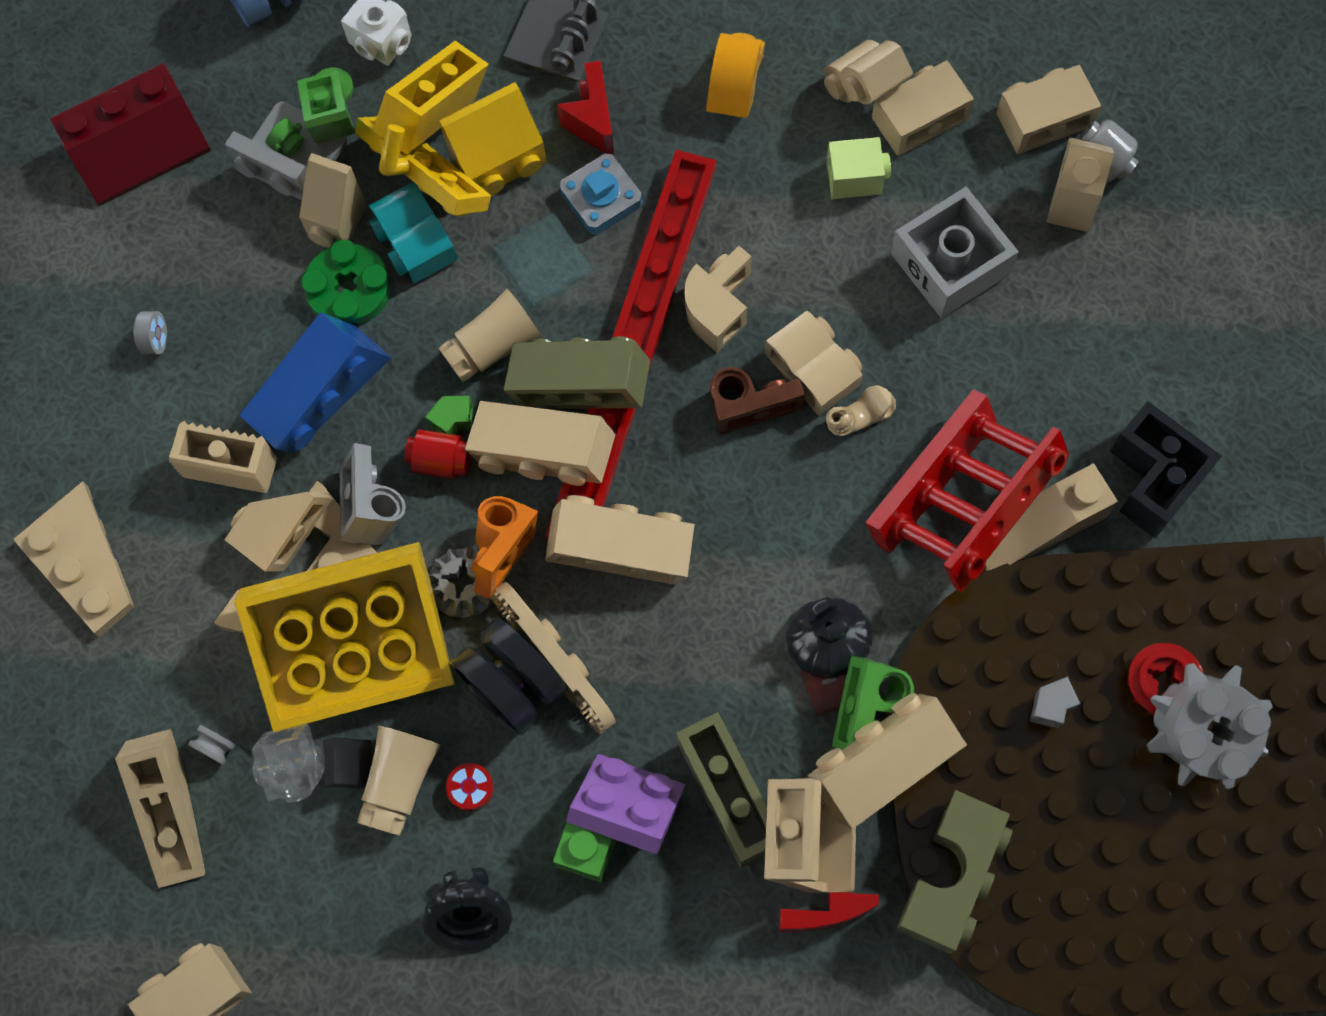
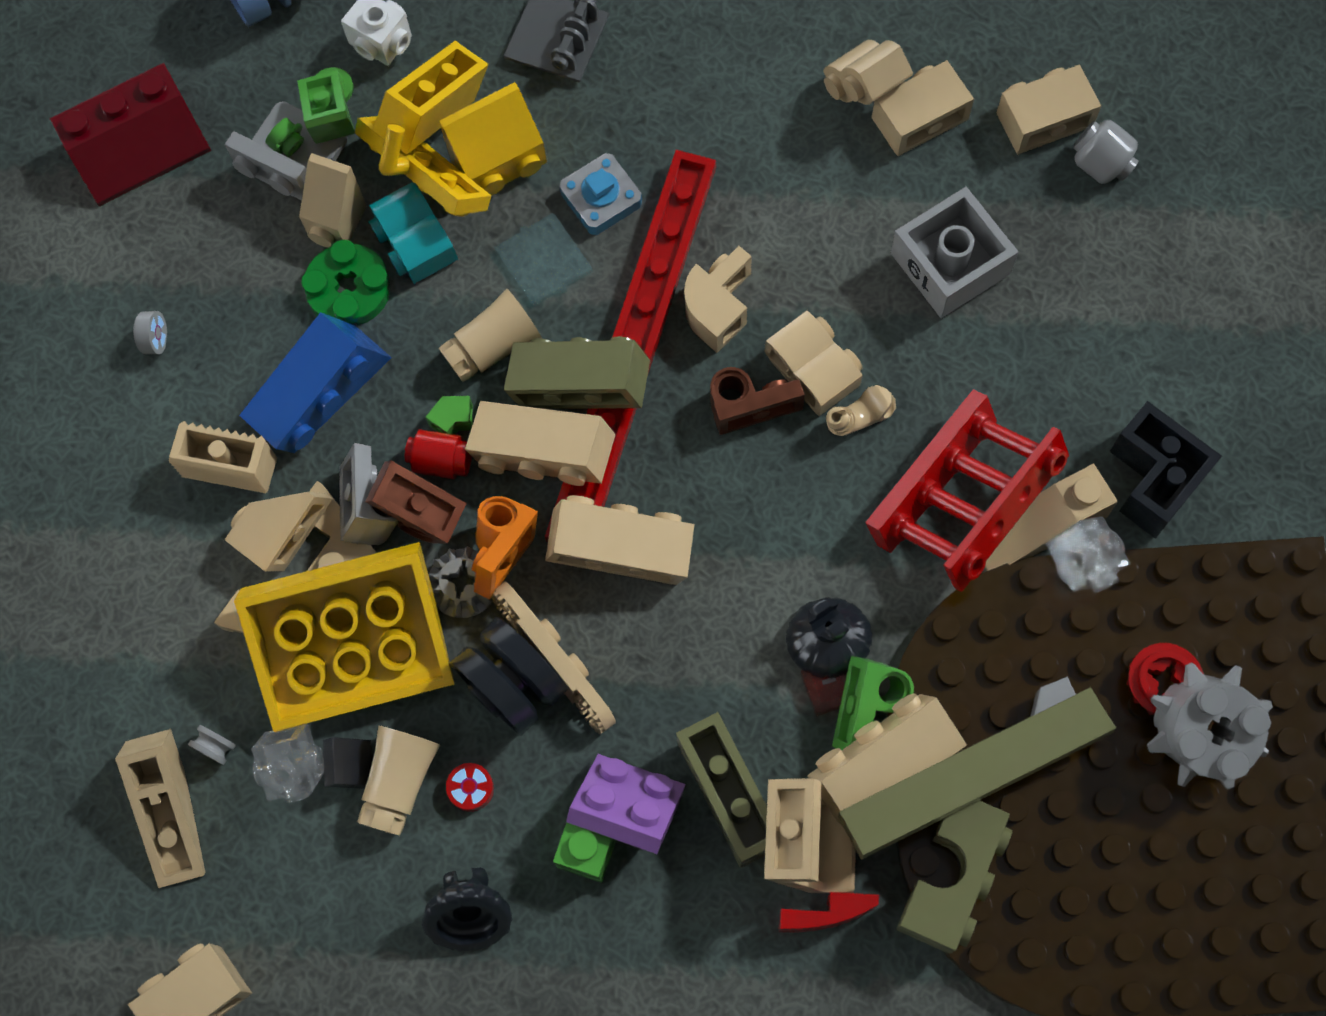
(77, 559): tan wing -> none
(417, 504): none -> copper plate
(590, 116): red slope -> none
(734, 74): light orange brick -> none
(857, 168): yellowish green brick -> none
(975, 773): none -> olive tile
(1080, 184): tan slope -> none
(1089, 555): none -> clear brick

